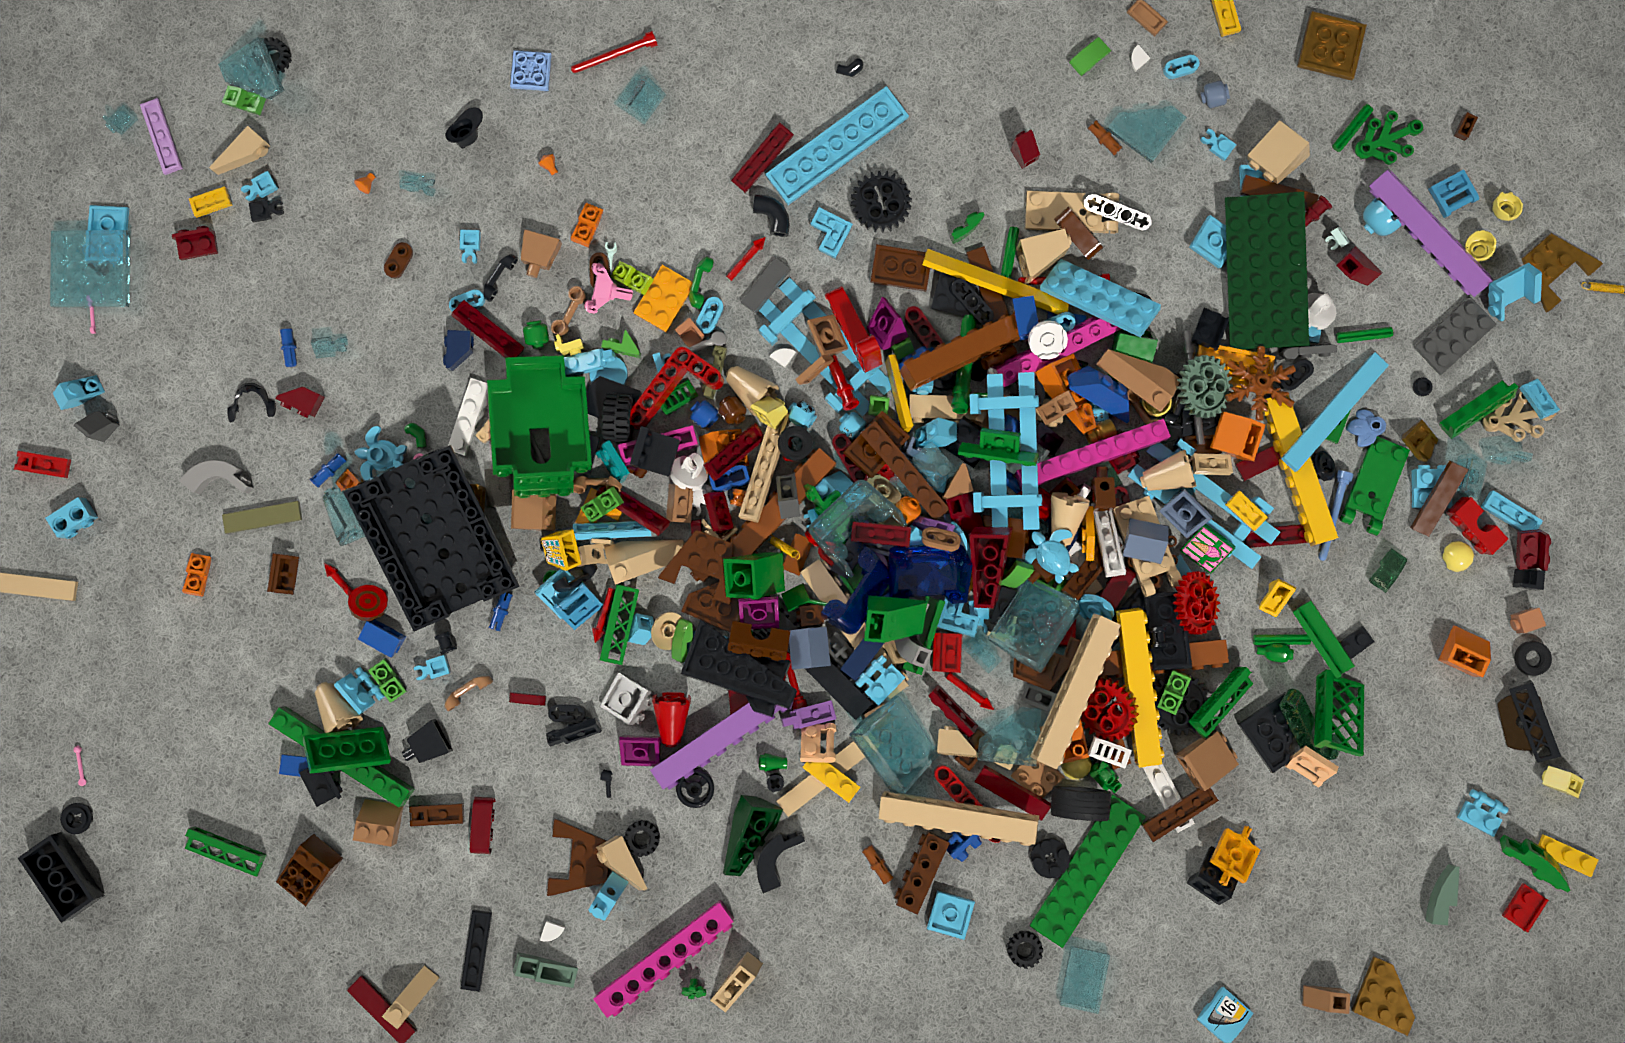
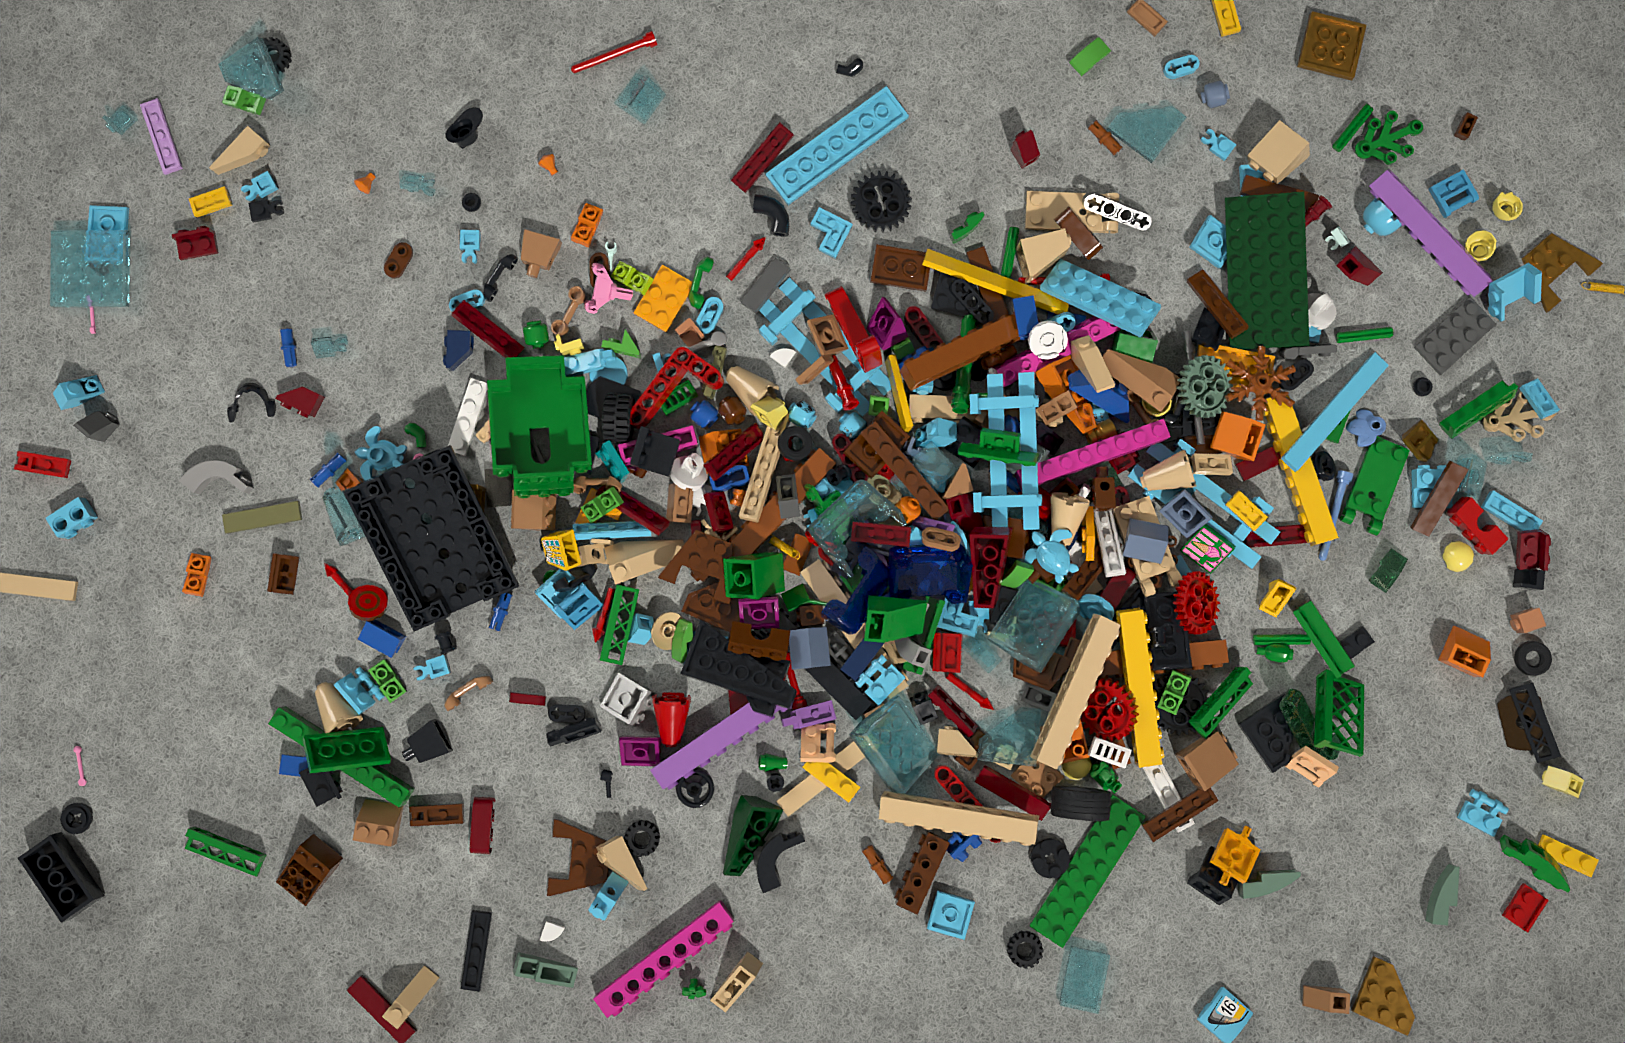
(471, 196): none -> black plate
(530, 70): light blue tile -> none
(840, 474): none -> black bush
(923, 707): none -> black bracket
(1091, 363): none -> tan slope
(1138, 58): white tile -> none
(1217, 304): none -> reddish brown plate
(1267, 882): none -> sand green slope

